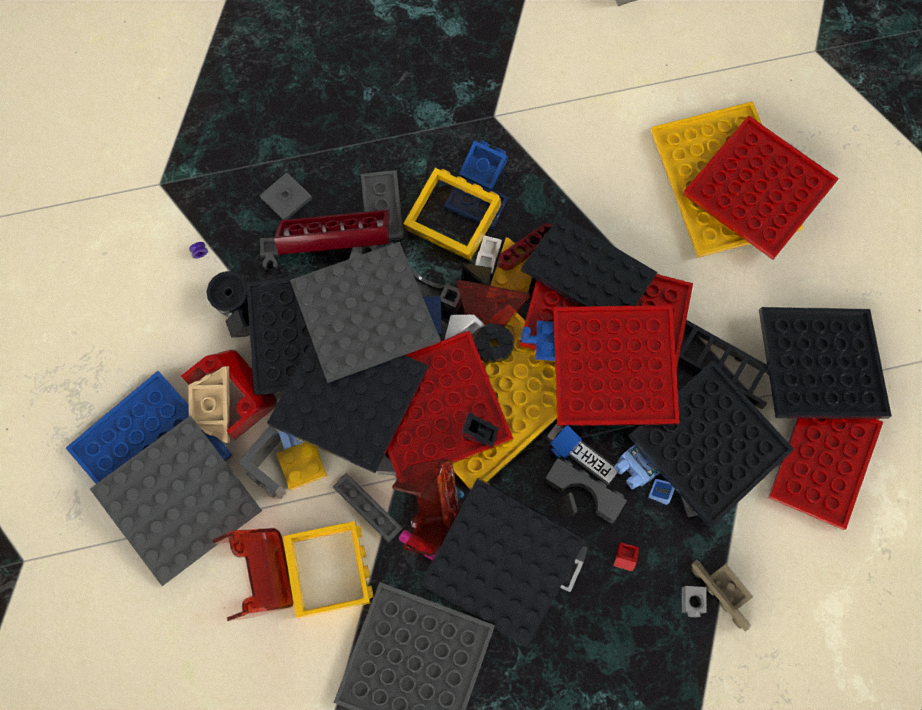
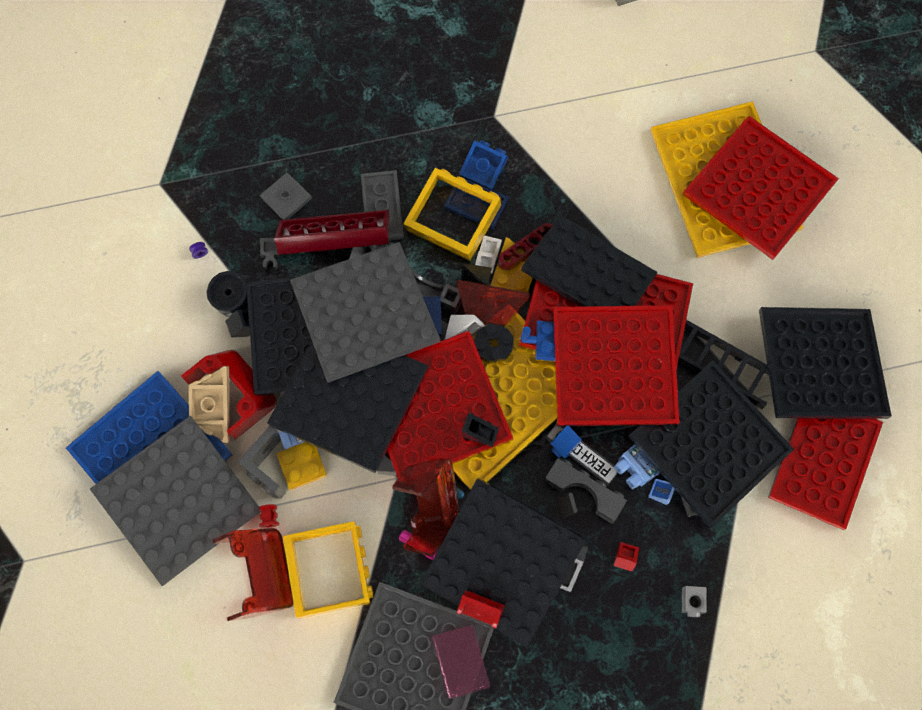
(268, 516): none -> red bush
(367, 508): dark grey tile -> none
(460, 661): none -> clear pink piece
(480, 608): none -> red hinge
(727, 589): dark tan bracket -> none

